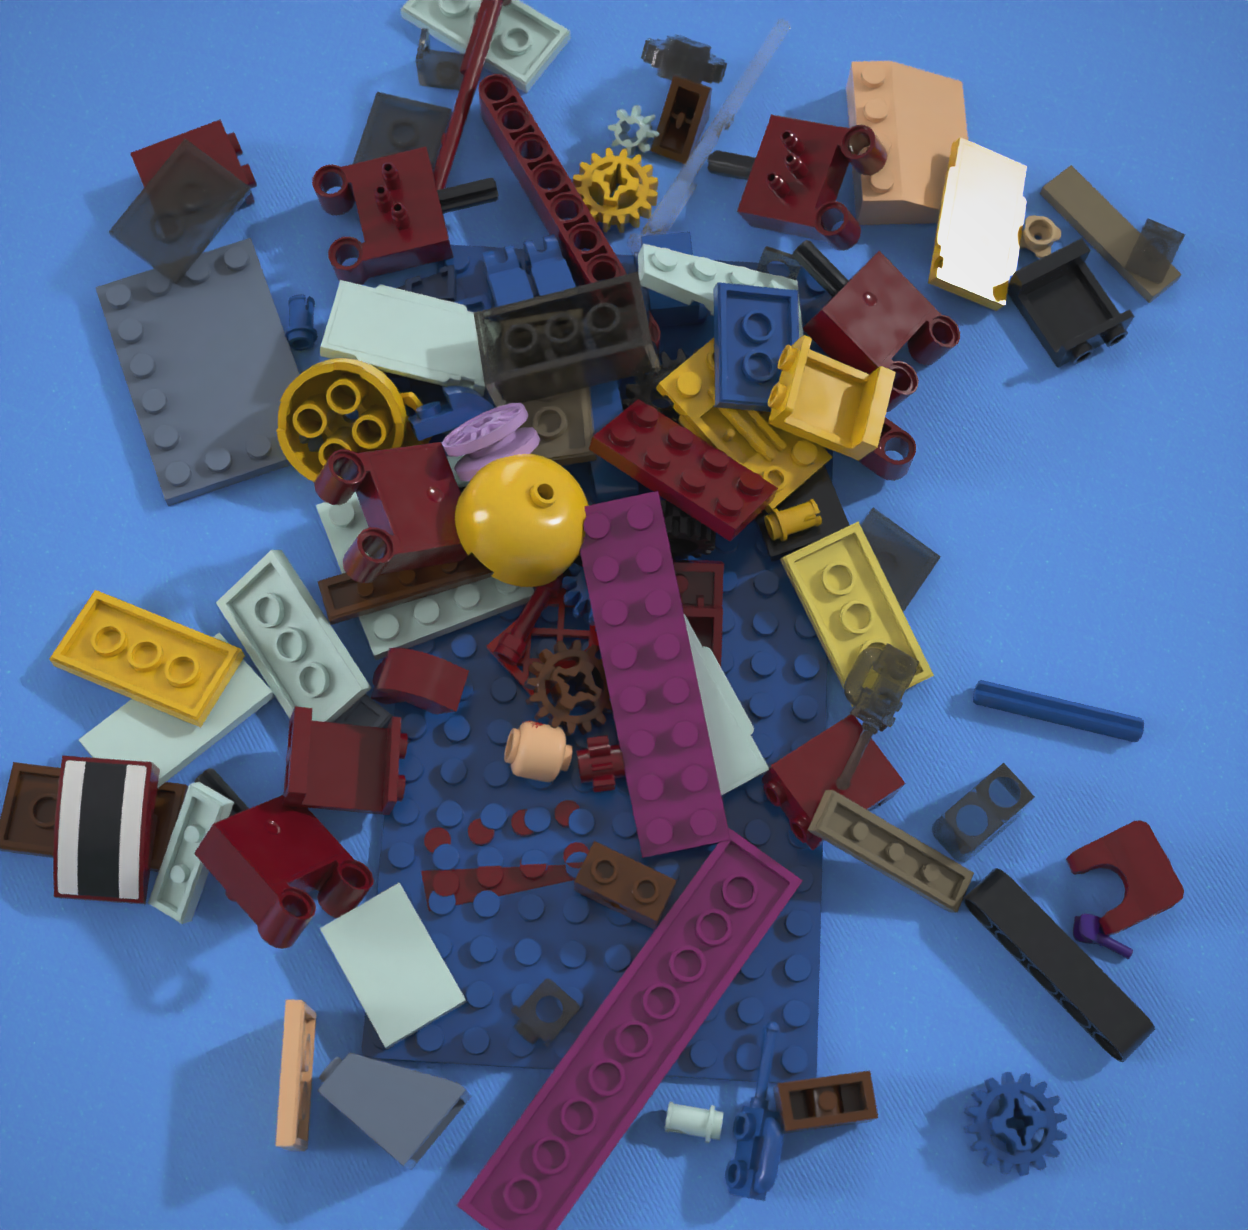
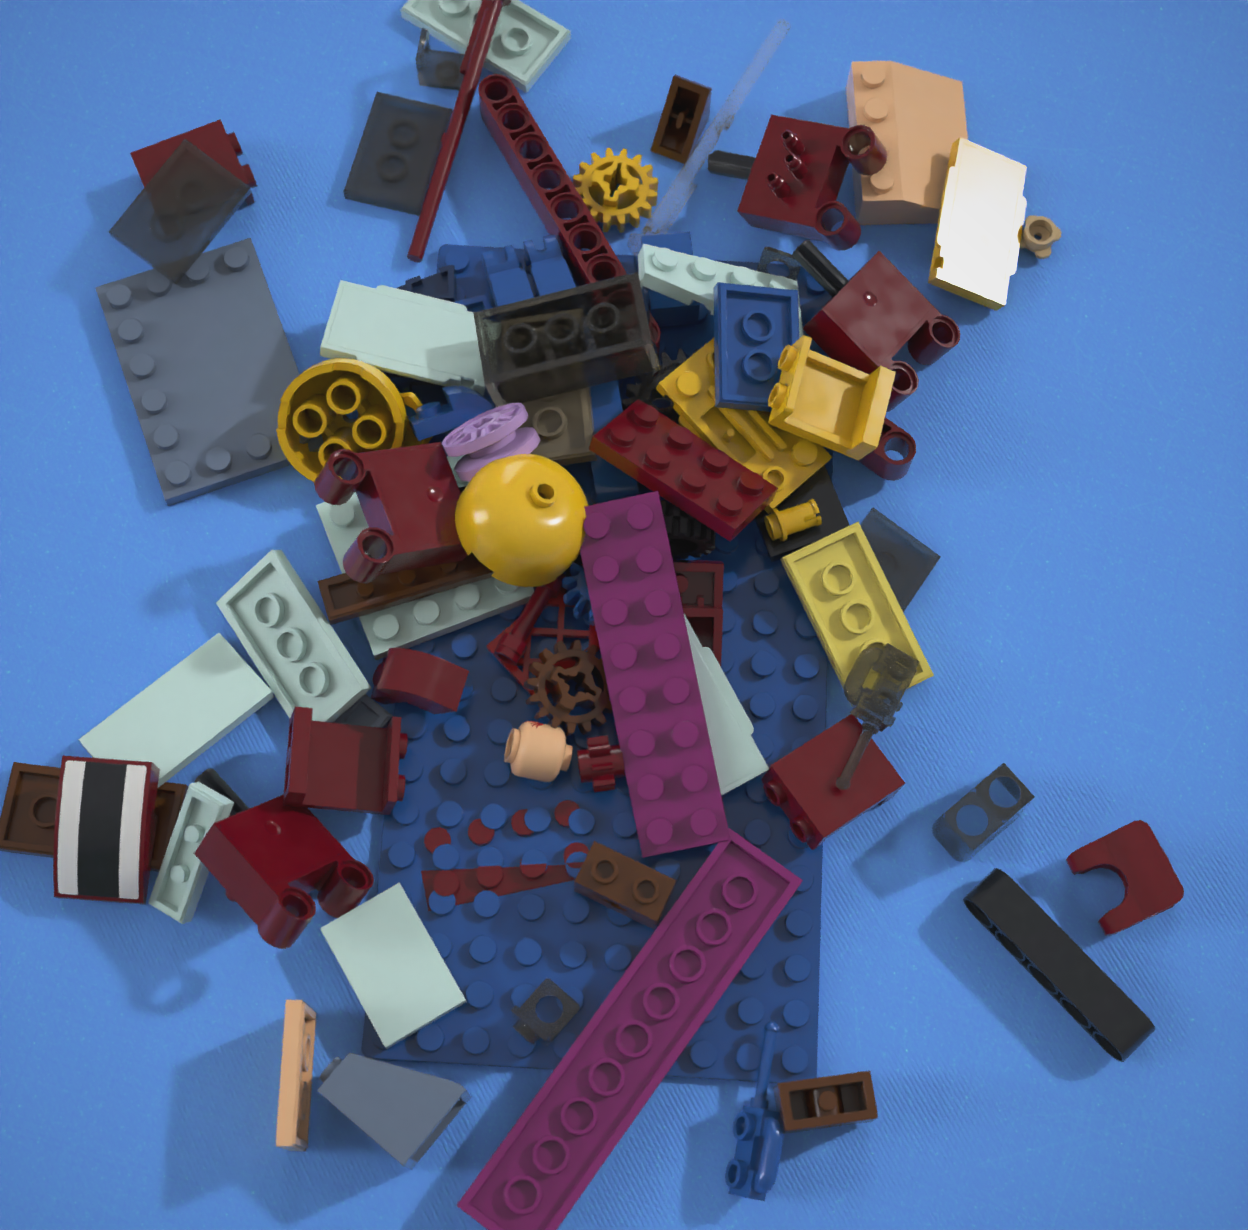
(147, 658): yellow tile -> none
(301, 323): blue pin -> none
(397, 212): dark red piece -> none
(623, 126): light aqua gear -> none
(684, 58): clear smoke gear -> none
(694, 1121): light aqua pin -> none
(890, 851): dark tan tile -> none
(1017, 1142): blue gear -> none
(1058, 711): blue axle -> none
(1067, 305): black panel -> none
(1087, 929): dark purple hand -> none
(1101, 227): dark tan tile -> none
(1154, 251): clear smoke bracket -> none

